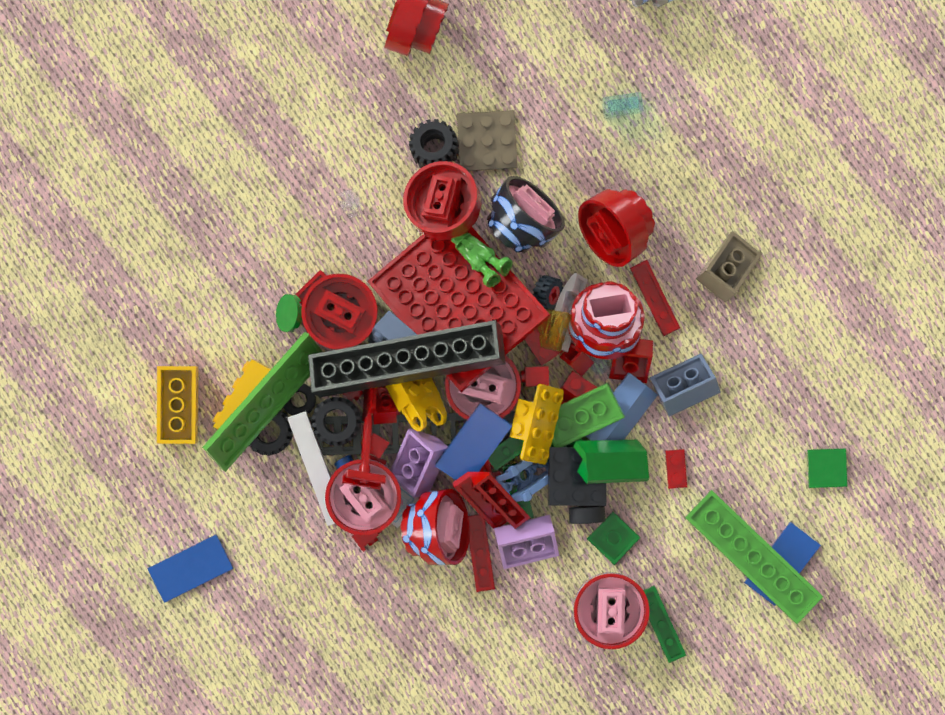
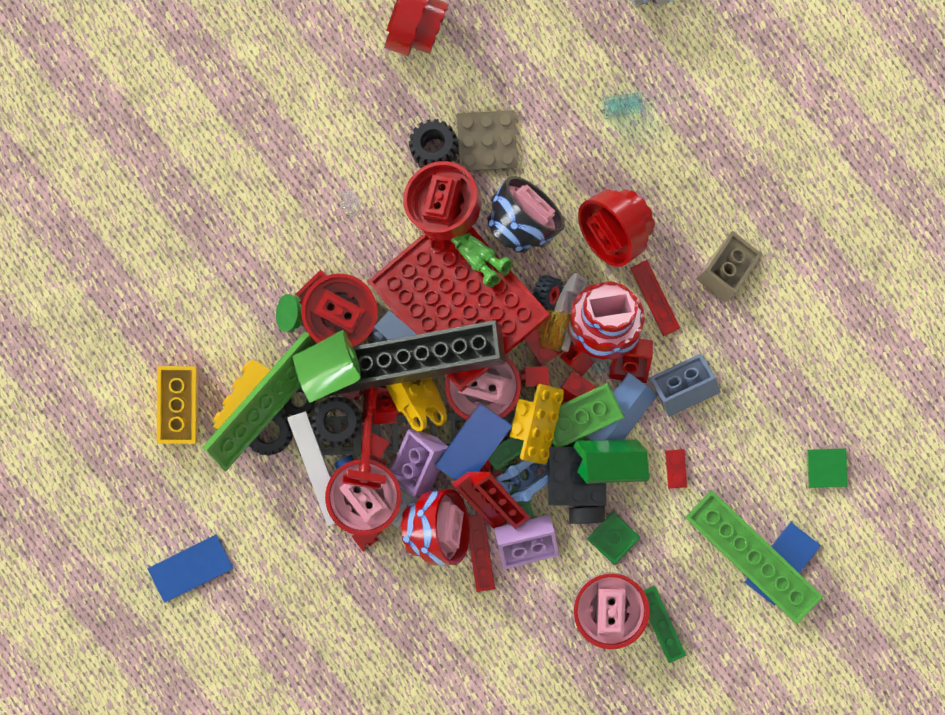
(327, 366): none -> bright green piece

